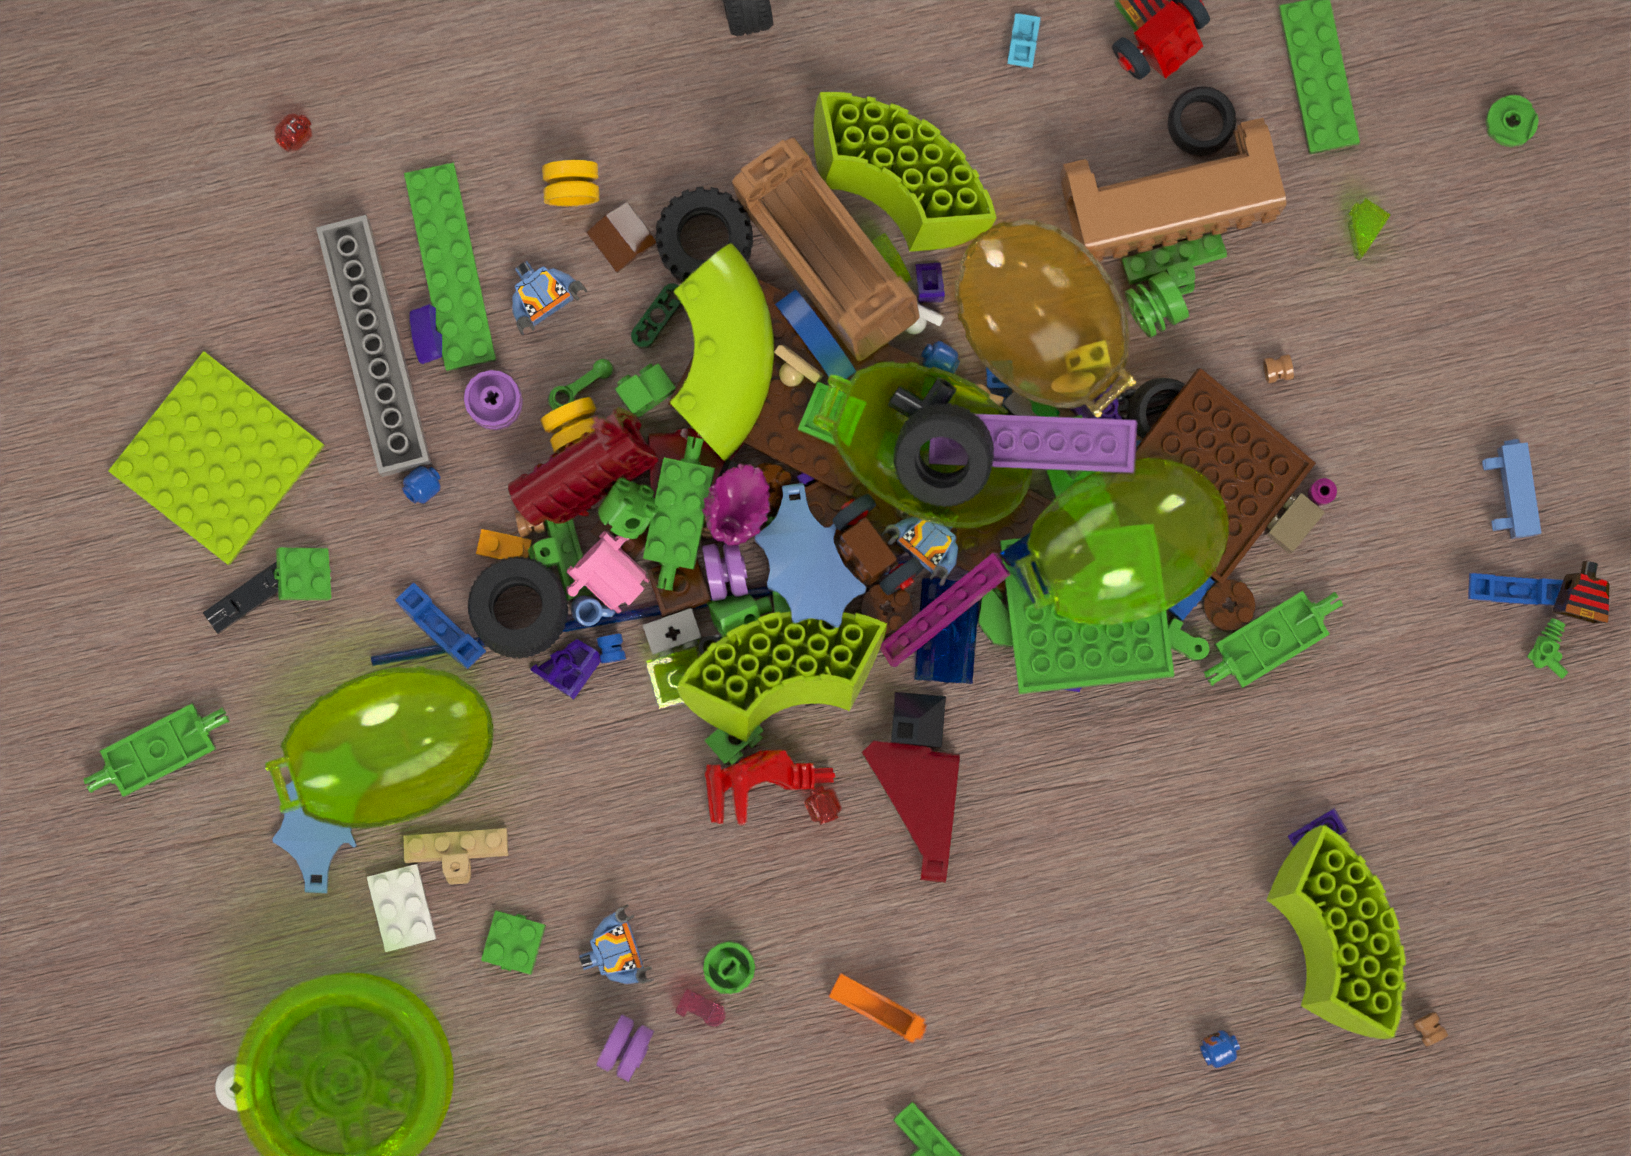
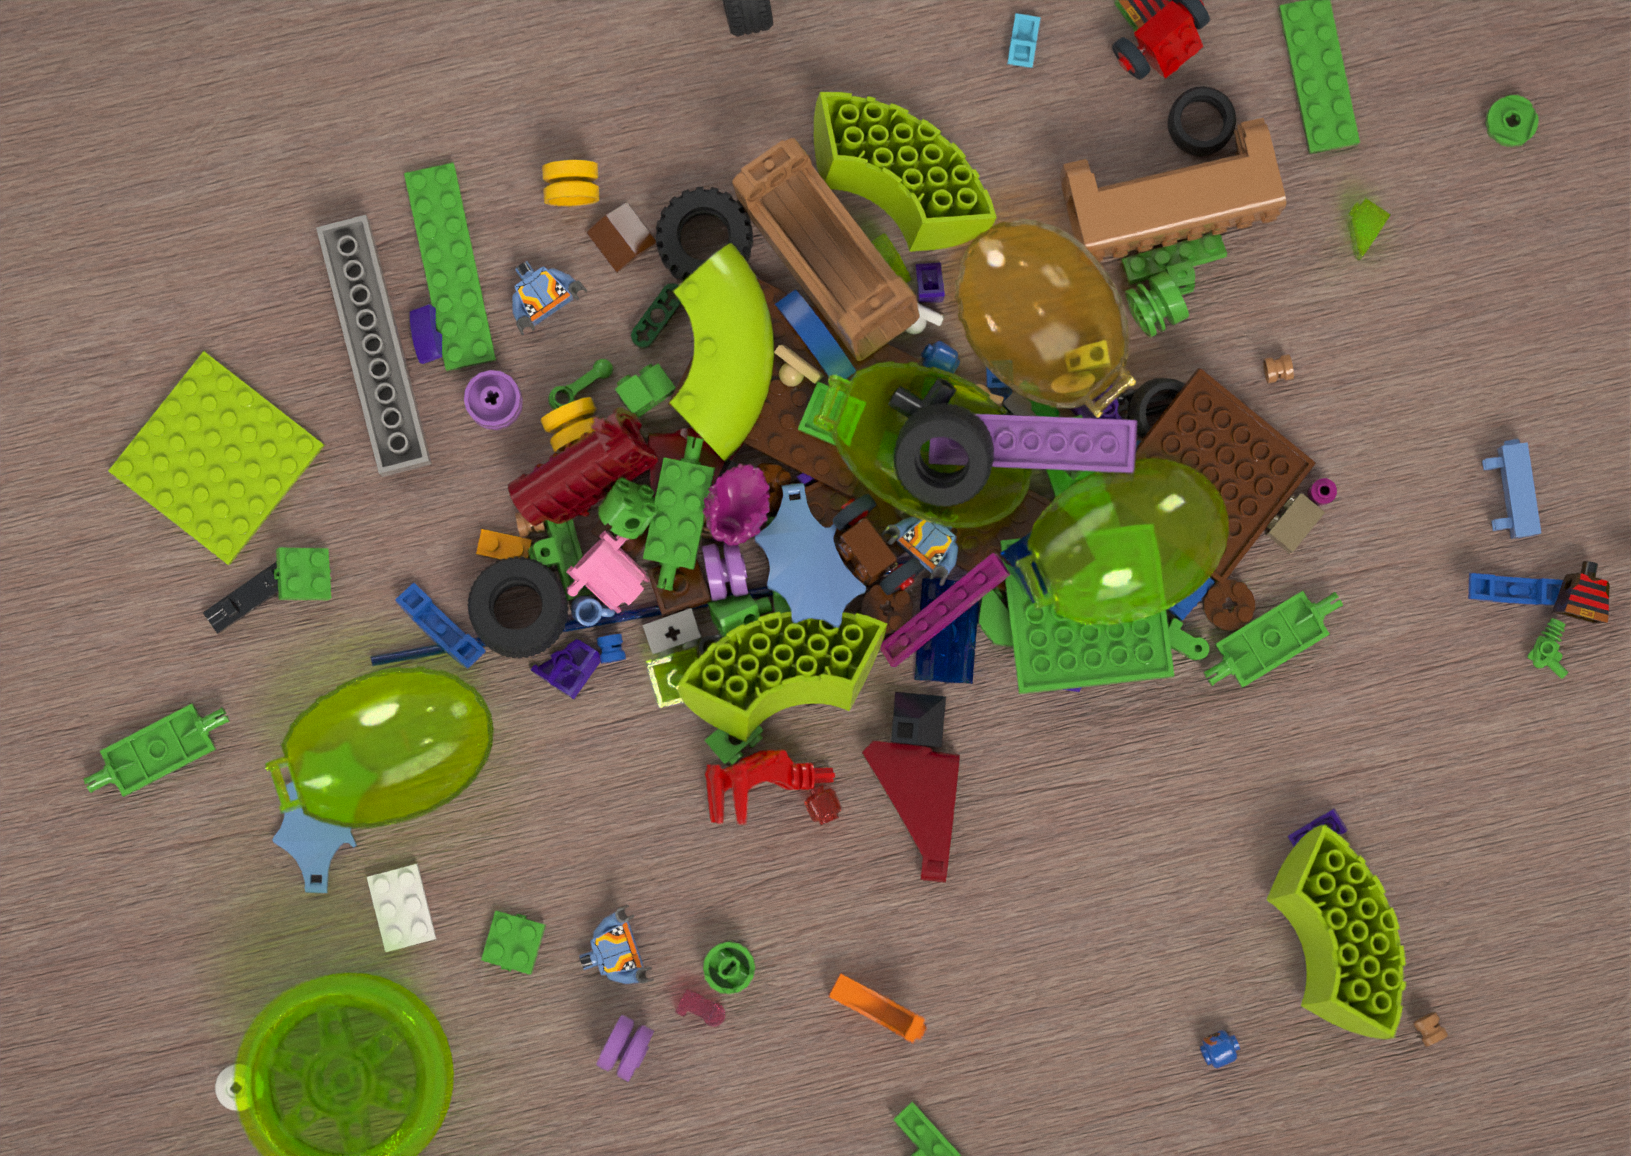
(293, 132): clear red head -> none
(421, 484): blue head -> none
(456, 850): tan plate -> none

